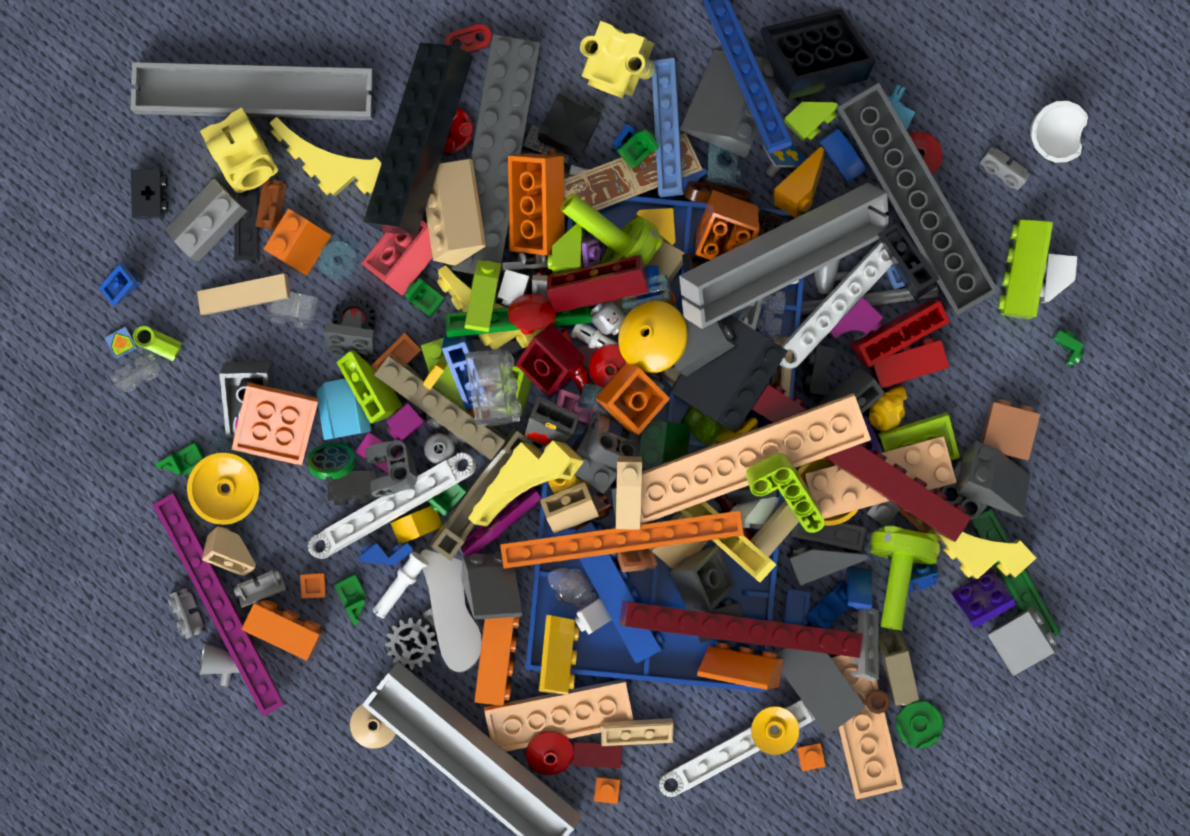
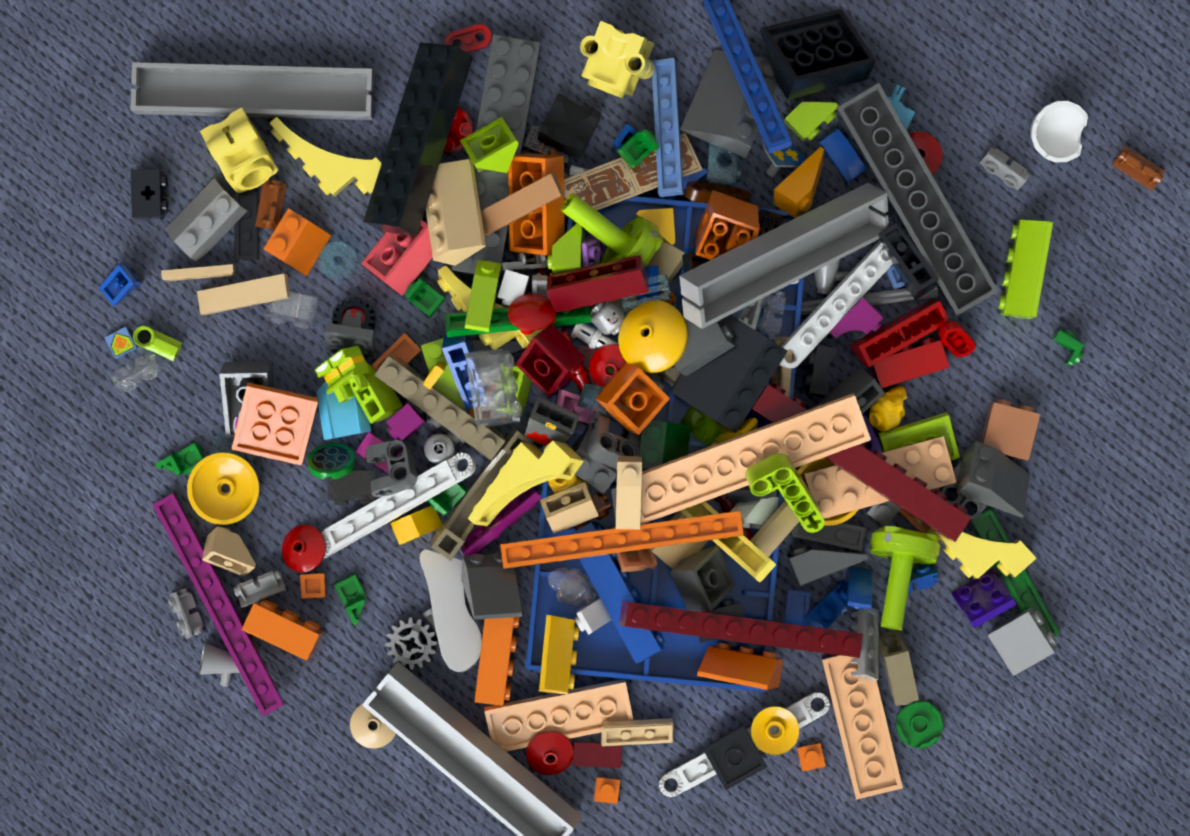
(198, 272): none -> tan tile
(312, 549): none -> red dish
(344, 370): none -> lime hips
(378, 555): blue slope -> none
(406, 576): white pin -> none
(491, 147): none -> lime slope
(521, 203): none -> medium nougat tile
(734, 757): none -> black tile
(820, 687): dark grey tile -> none
(877, 701): reddish brown tile -> none
(956, 339): none -> red plate
(1059, 274): white slope -> none
(1138, 168): none -> dark orange hinge

